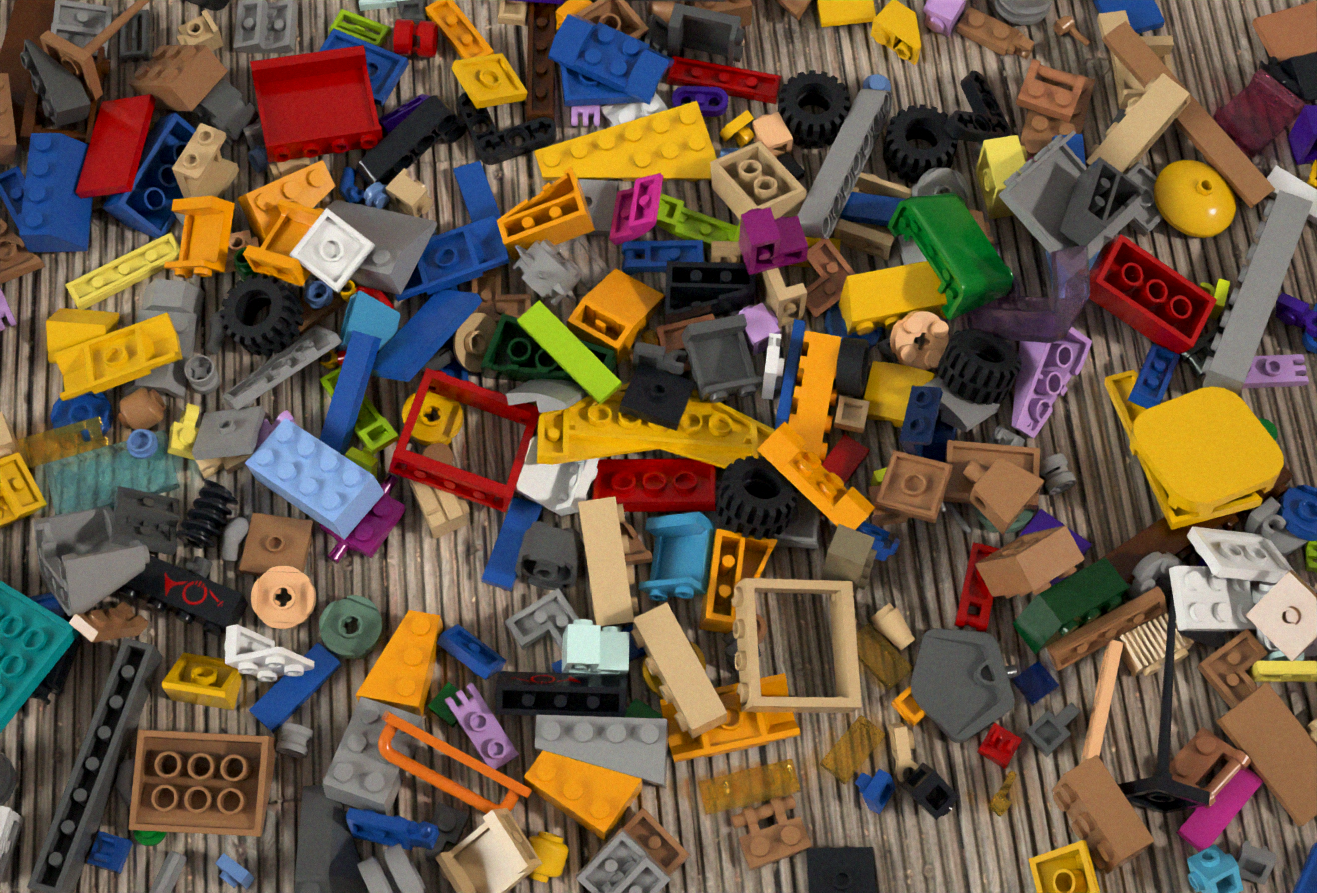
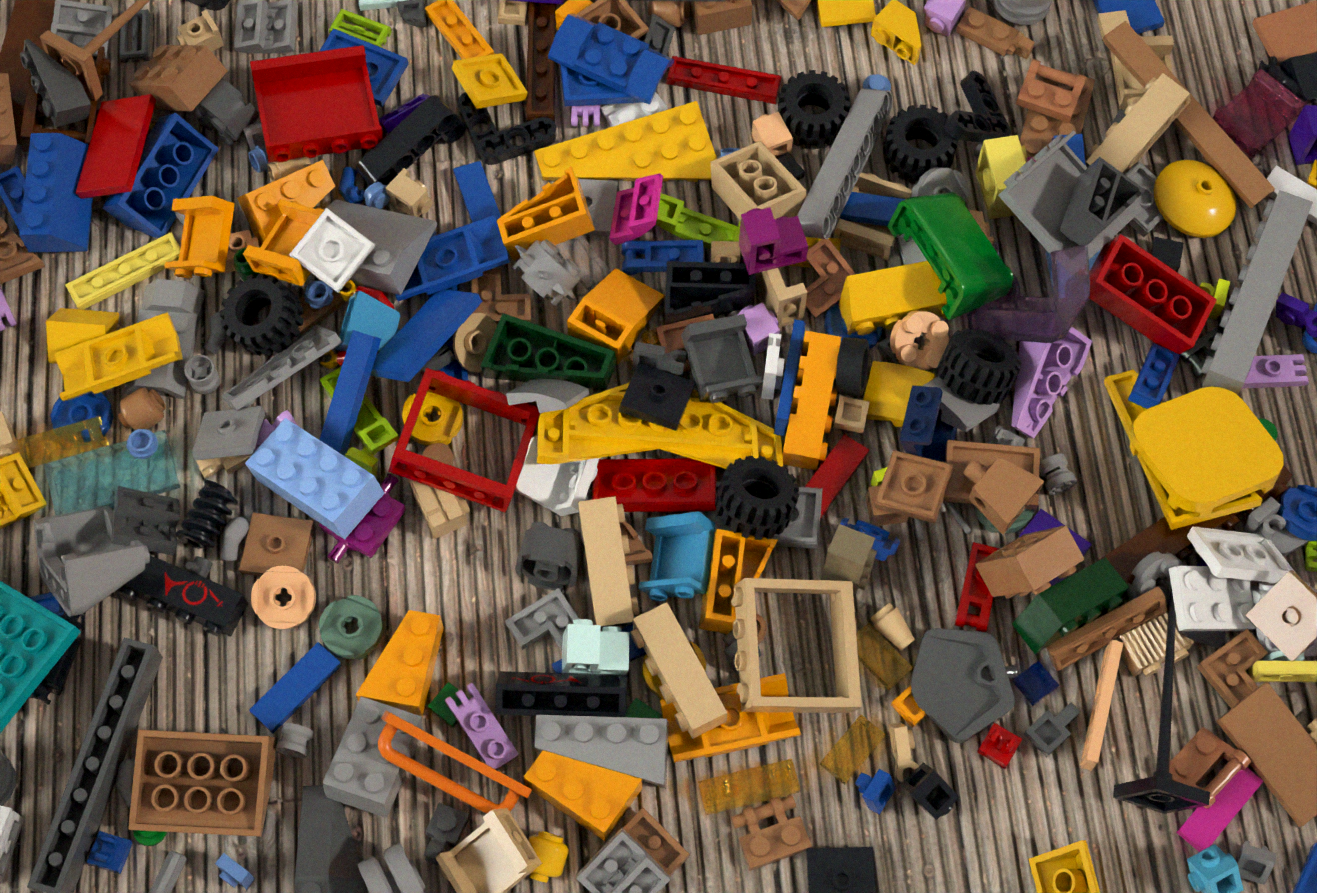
(109, 623): medium nougat plate -> none
(183, 434): light yellow plate -> none
(201, 167): tan panel -> none
(203, 681): yellow slope -> none
(259, 656): white bracket -> none
(390, 830): blue hinge -> none
(406, 35): red wheel -> none
(471, 652): blue plate -> none
(502, 562): blue tile -> none
(569, 352): lime tile -> none
(704, 97): dark purple plate -> none
(705, 32): dark grey panel -> none
(739, 129): yellow tile -> none
(805, 472): light orange piece -> none
(1000, 802): clear yellow hand -> none
(1066, 24): medium nougat hand -> none
(1101, 815): medium nougat brick -> none
(1168, 252): none -> black tile

